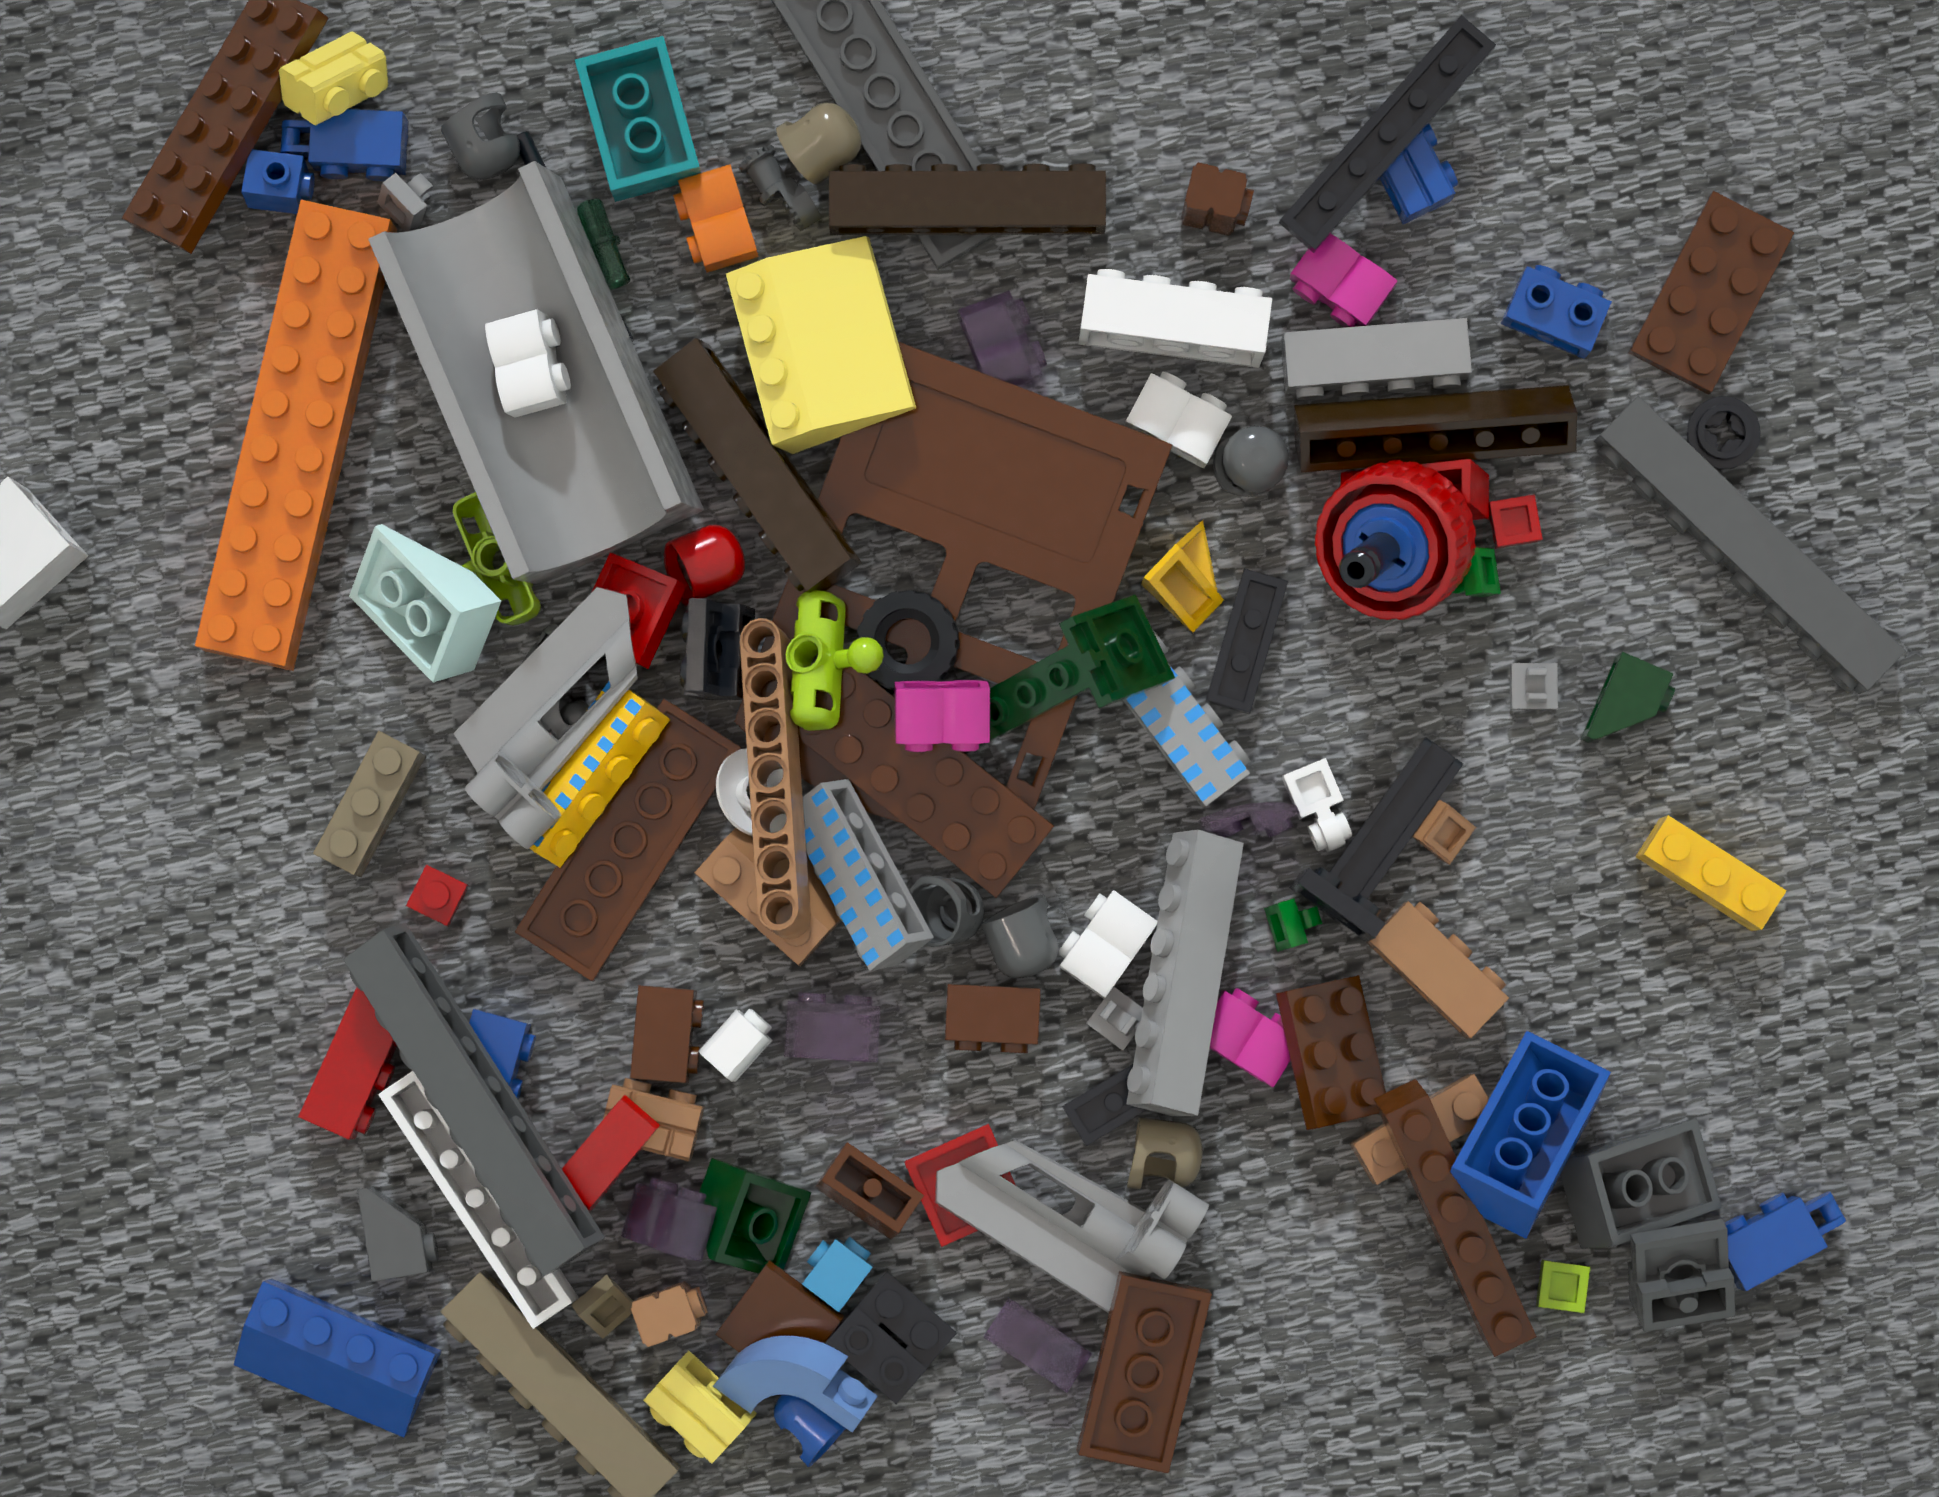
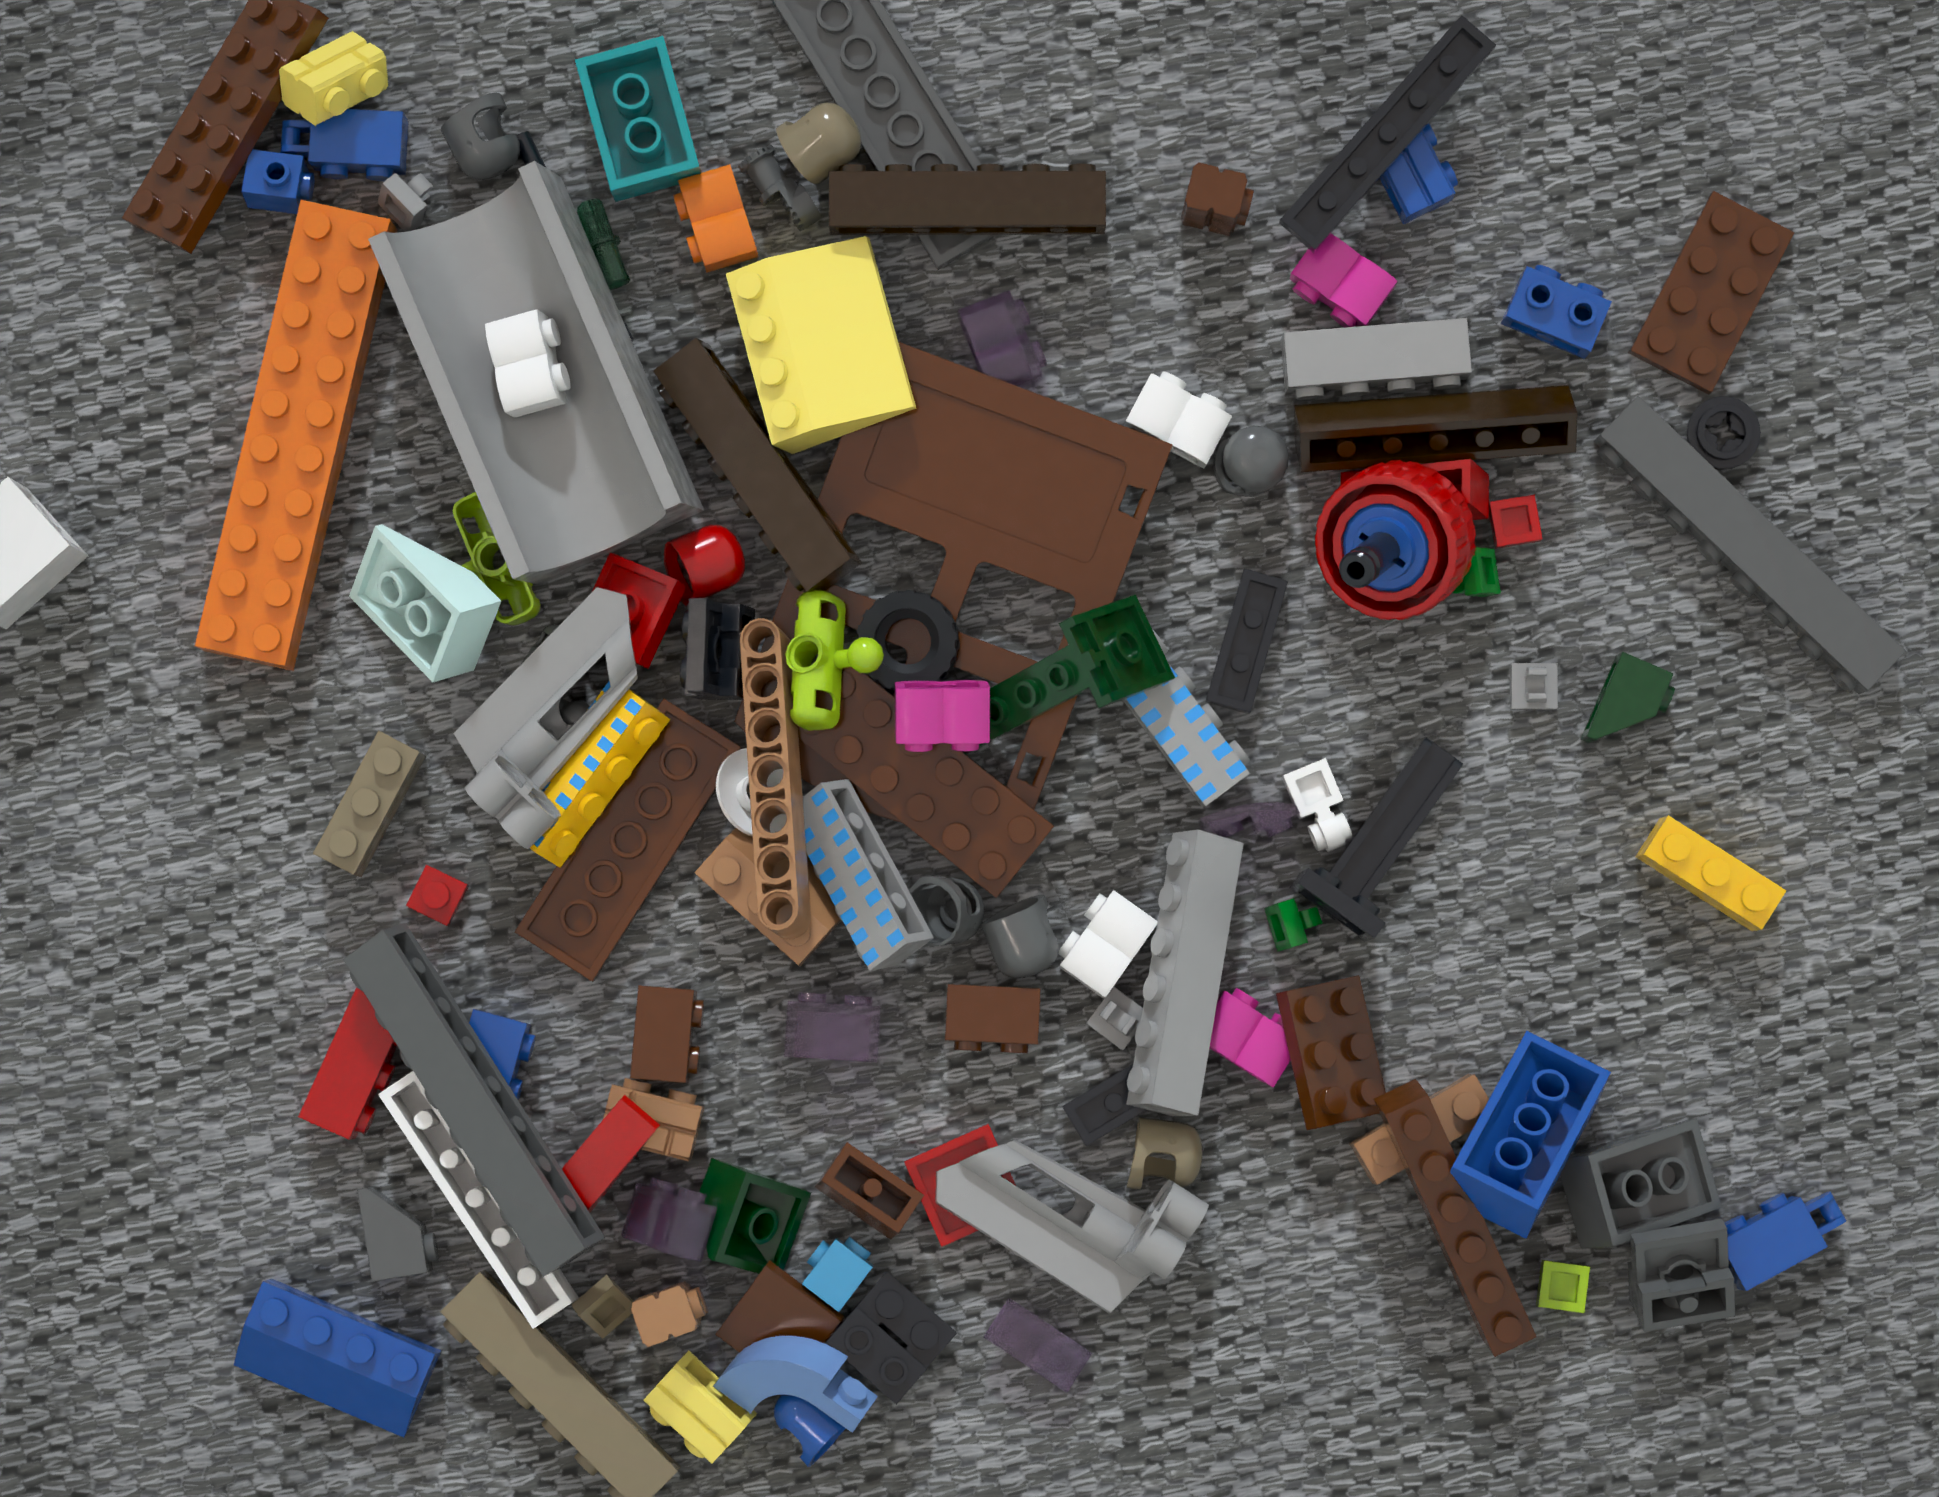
(737, 1043): white brick -> none
(1143, 1372): reddish brown plate -> none
(1175, 319): white brick -> none
(1186, 580): yellow slope -> none
(1439, 968): medium nougat brick -> none
(1444, 832): medium nougat tile -> none

